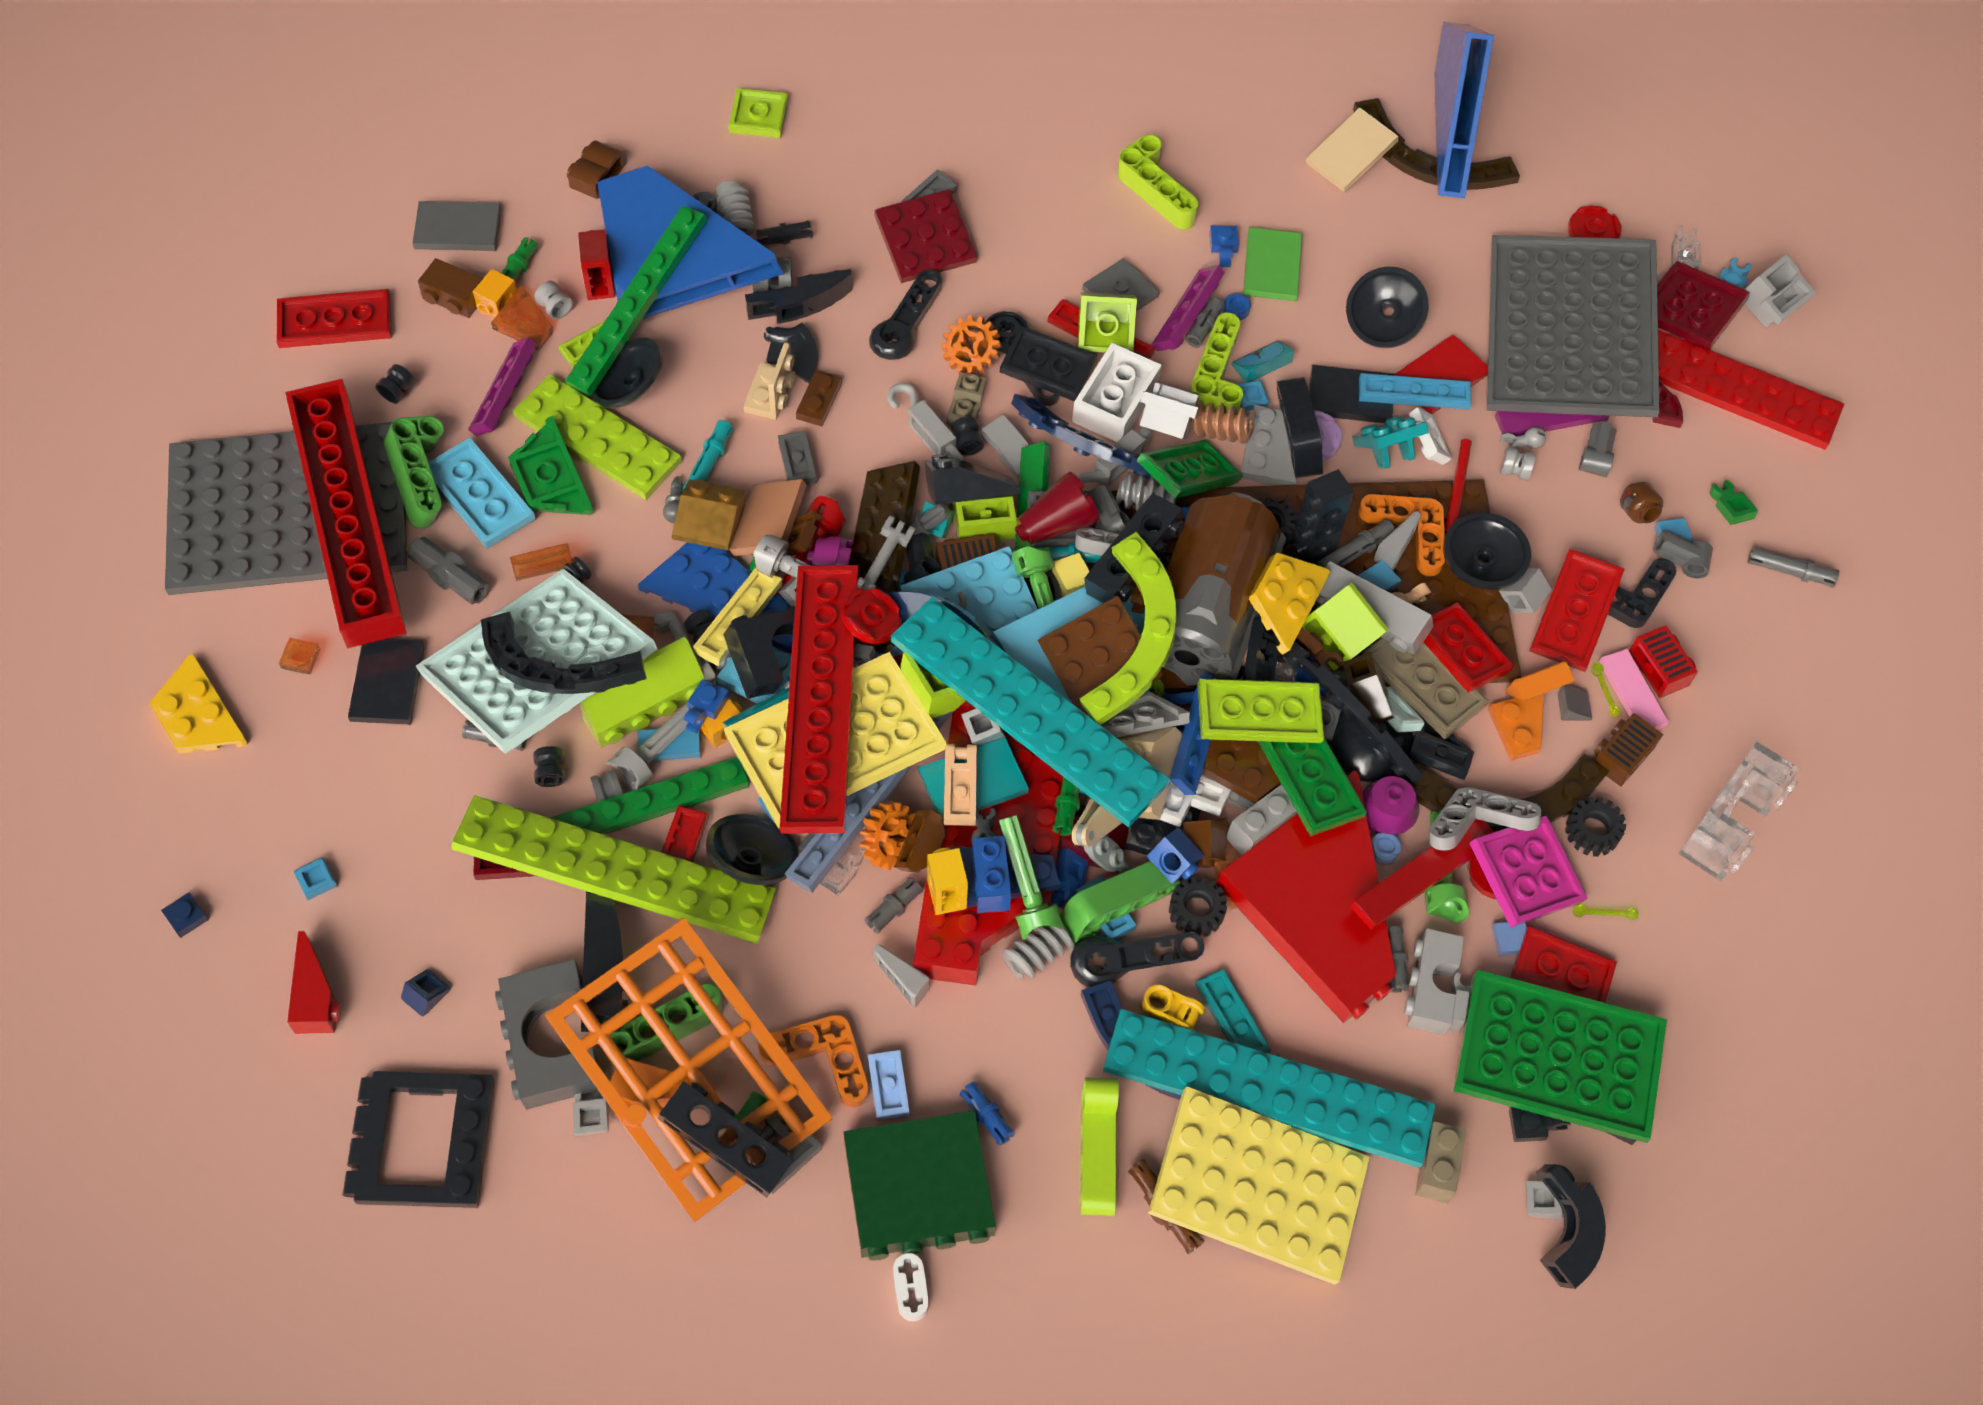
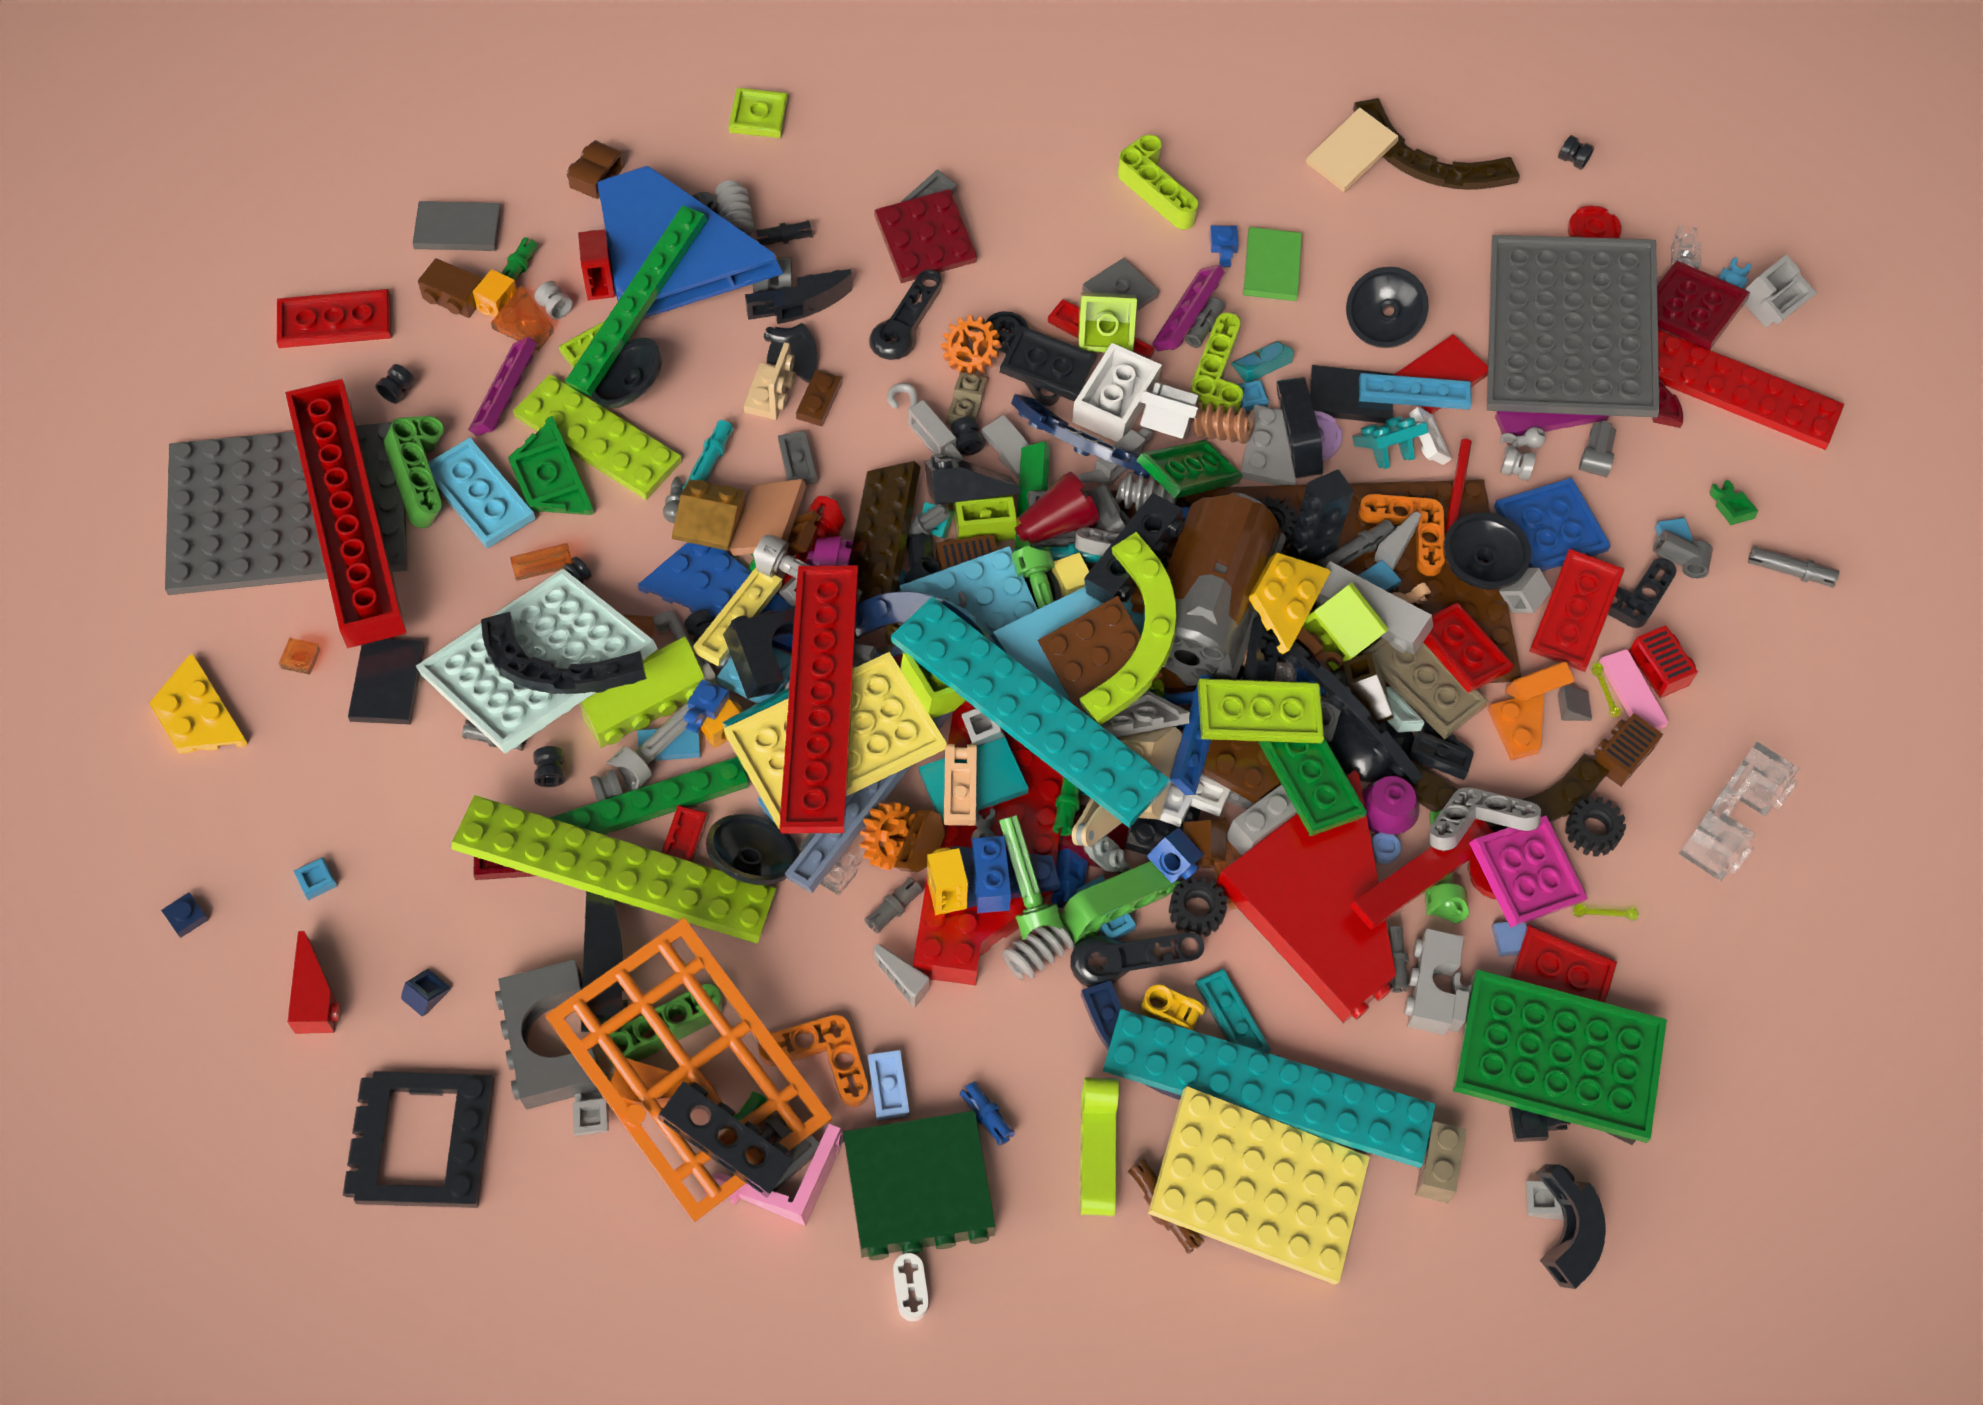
(448, 570): dark grey piece -> none
(809, 1190): none -> bright pink hinge
(871, 615): red tile -> none
(894, 537): light grey hinge -> none
(1238, 305): blue tile -> none
(1458, 100): blue slope -> none
(1554, 522): none -> blue plate
(1576, 152): none -> black wheel
(1641, 502): reddish brown head -> none

